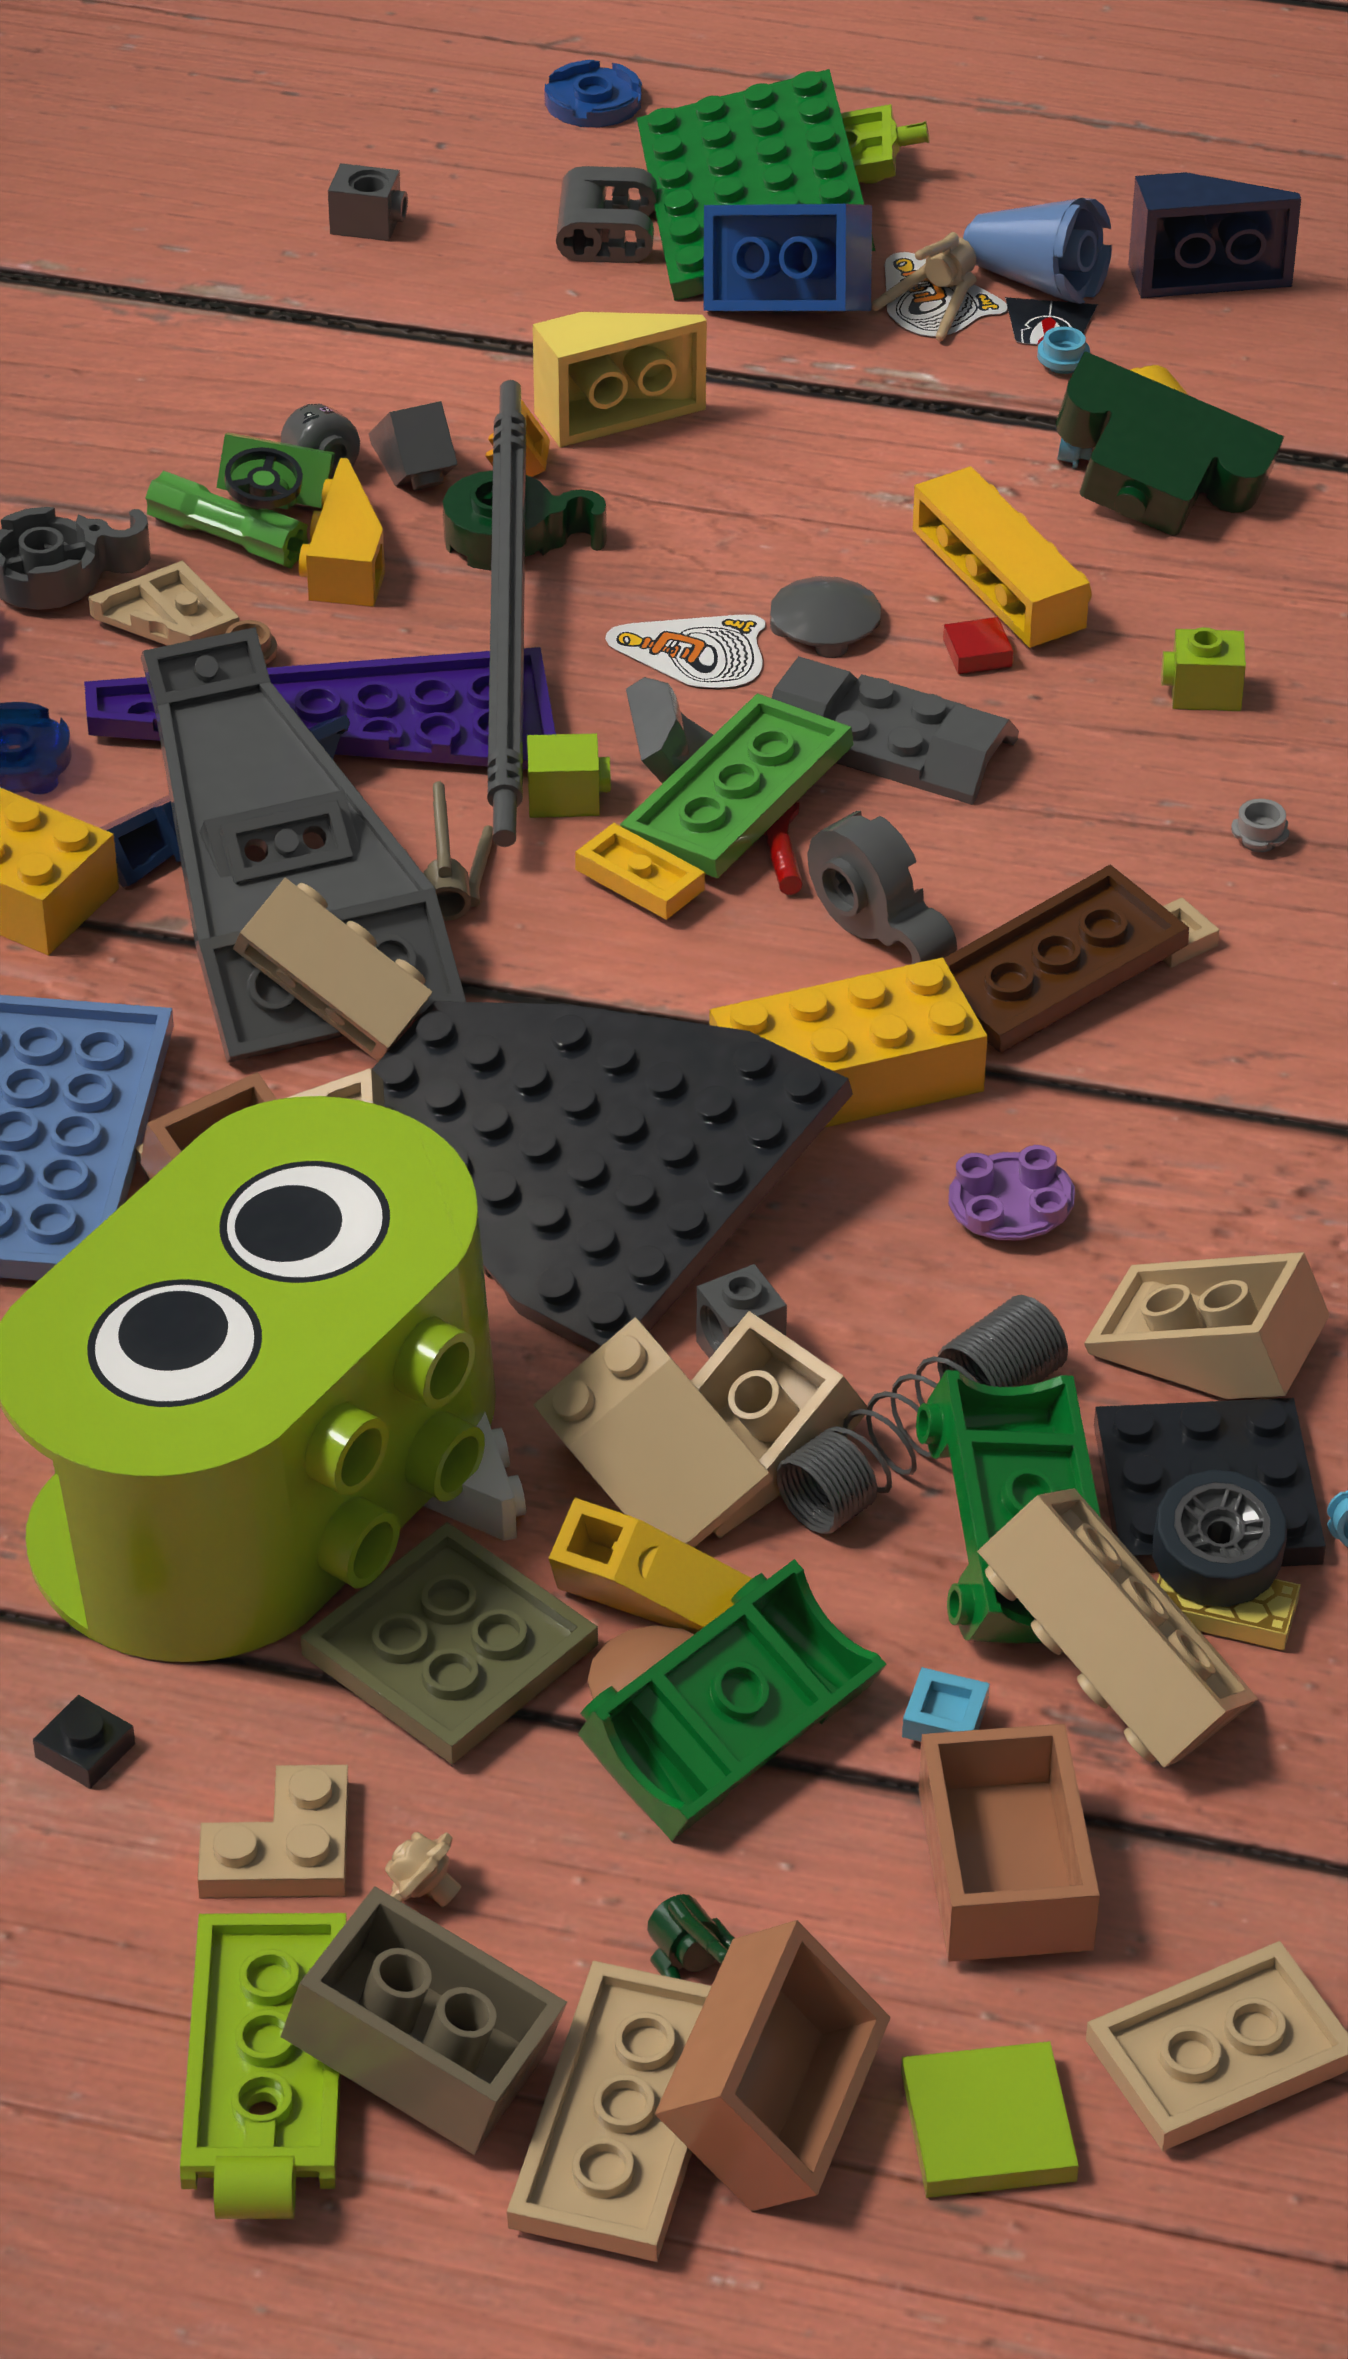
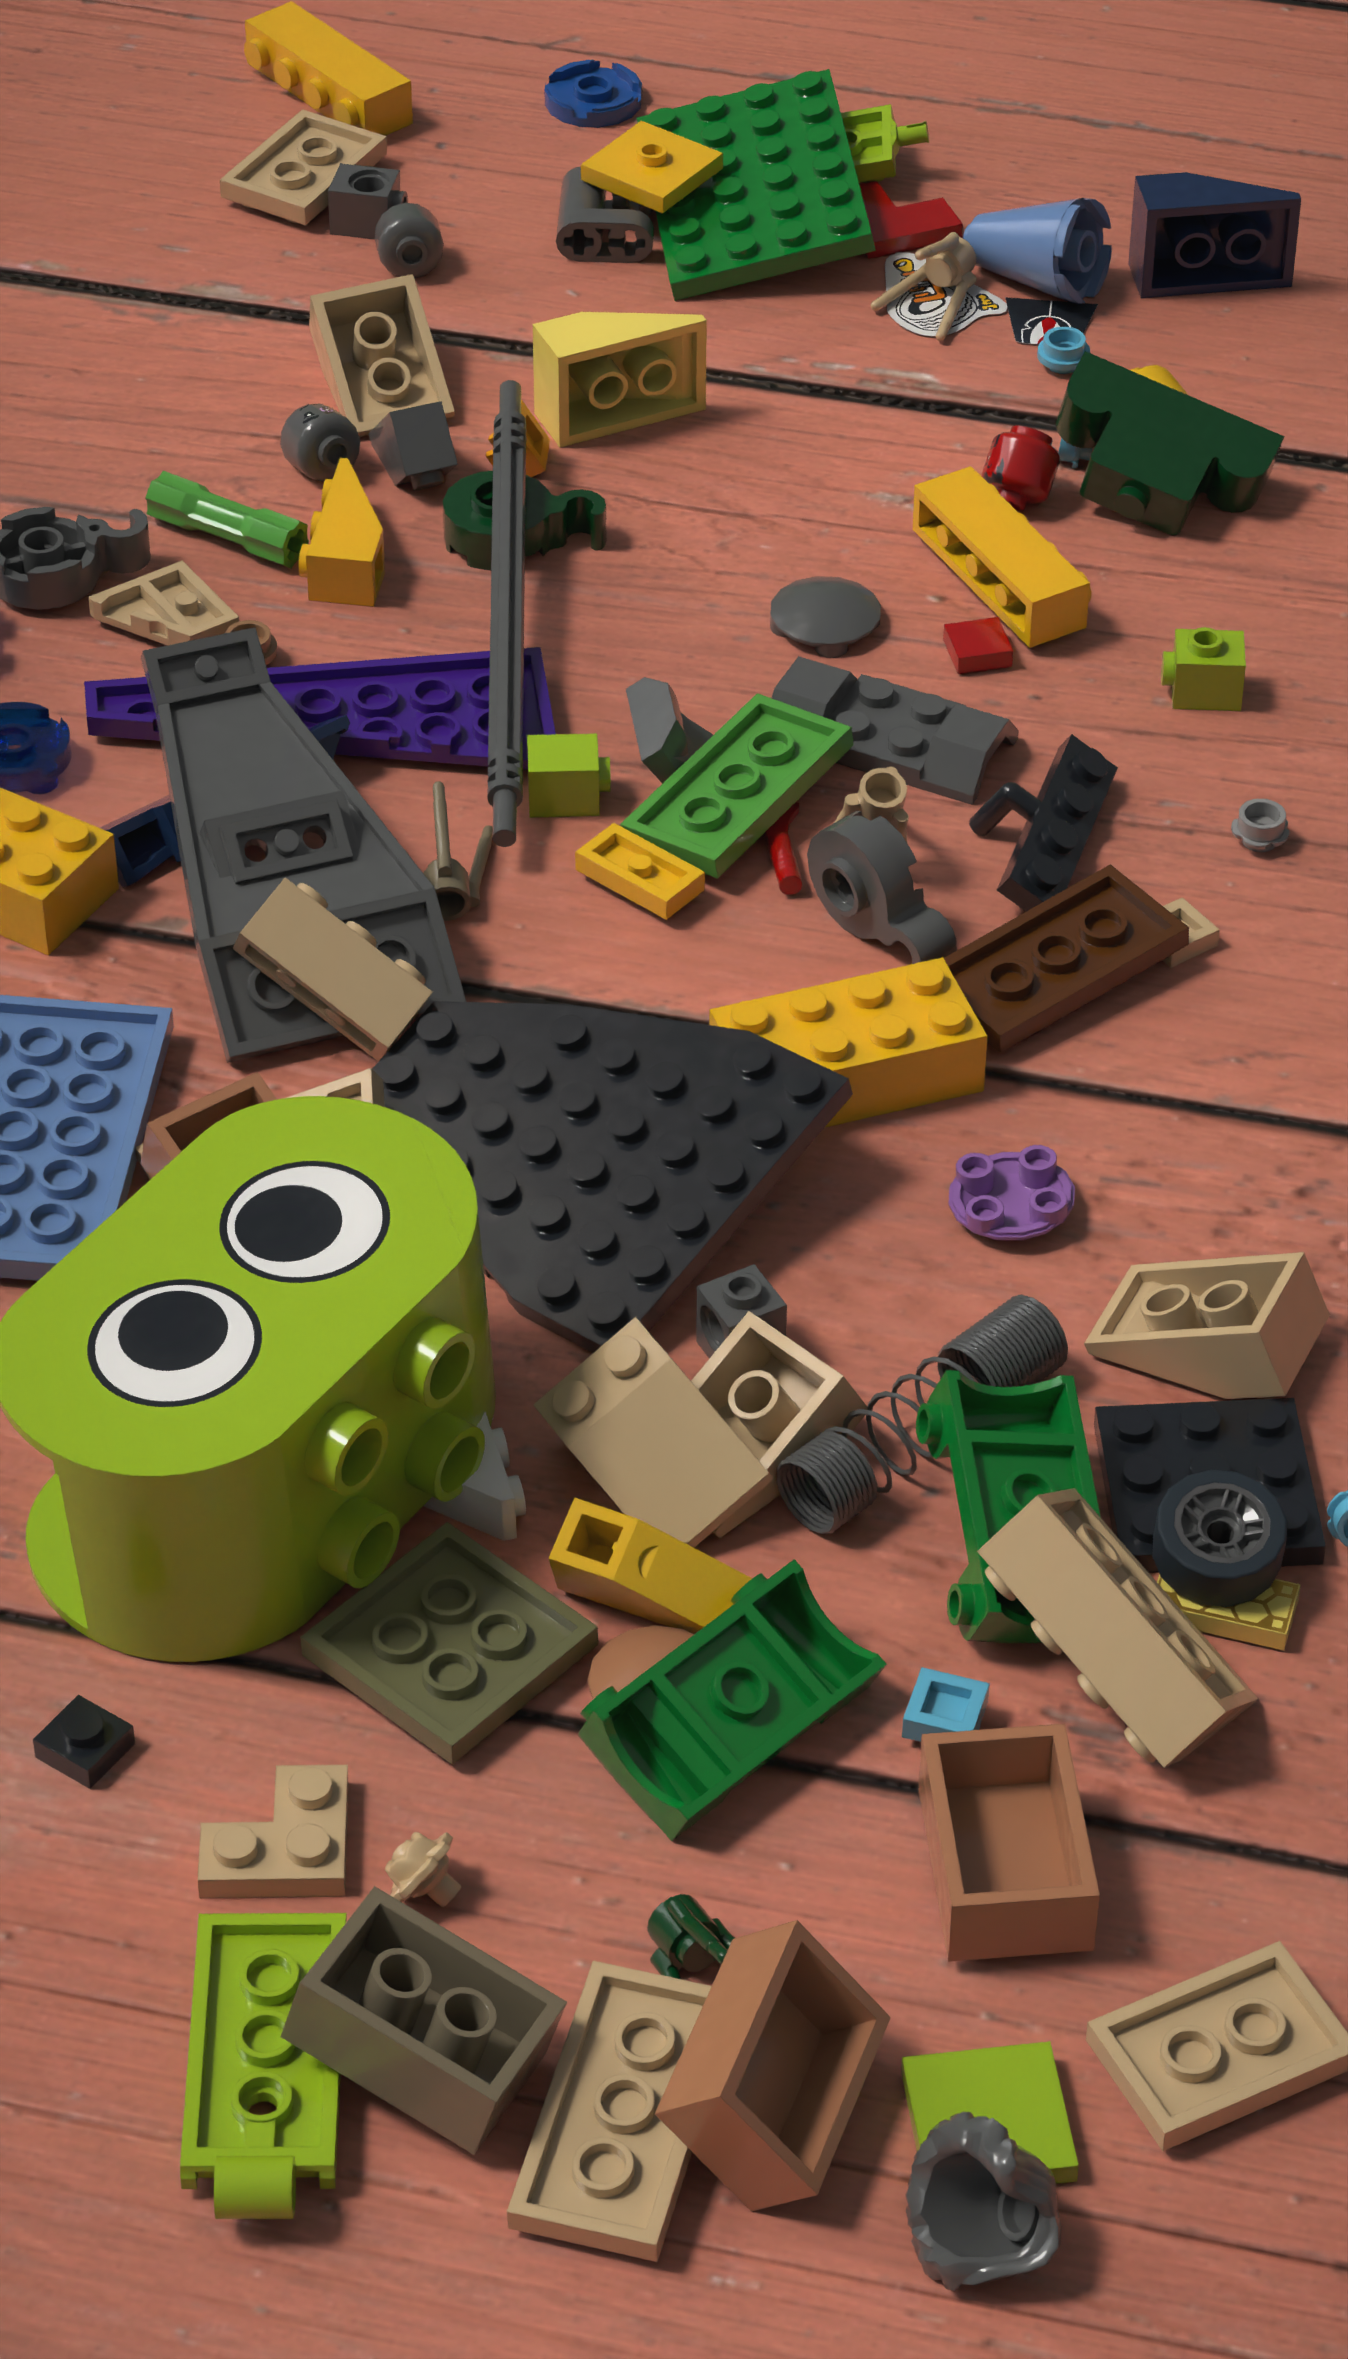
(272, 472): piece -> none
(297, 164): none -> tan plate
(328, 70): none -> yellow brick
(377, 350): none -> tan slope
(409, 240): none -> dark grey head
(651, 166): none -> yellow plate
(695, 650): sticker -> none
(787, 257): blue slope -> none
(880, 794): none -> tan plant
(906, 226): none -> red tile
(980, 2204): none -> dark grey hair
(1022, 466): none -> red head
(1055, 823): none -> black plate

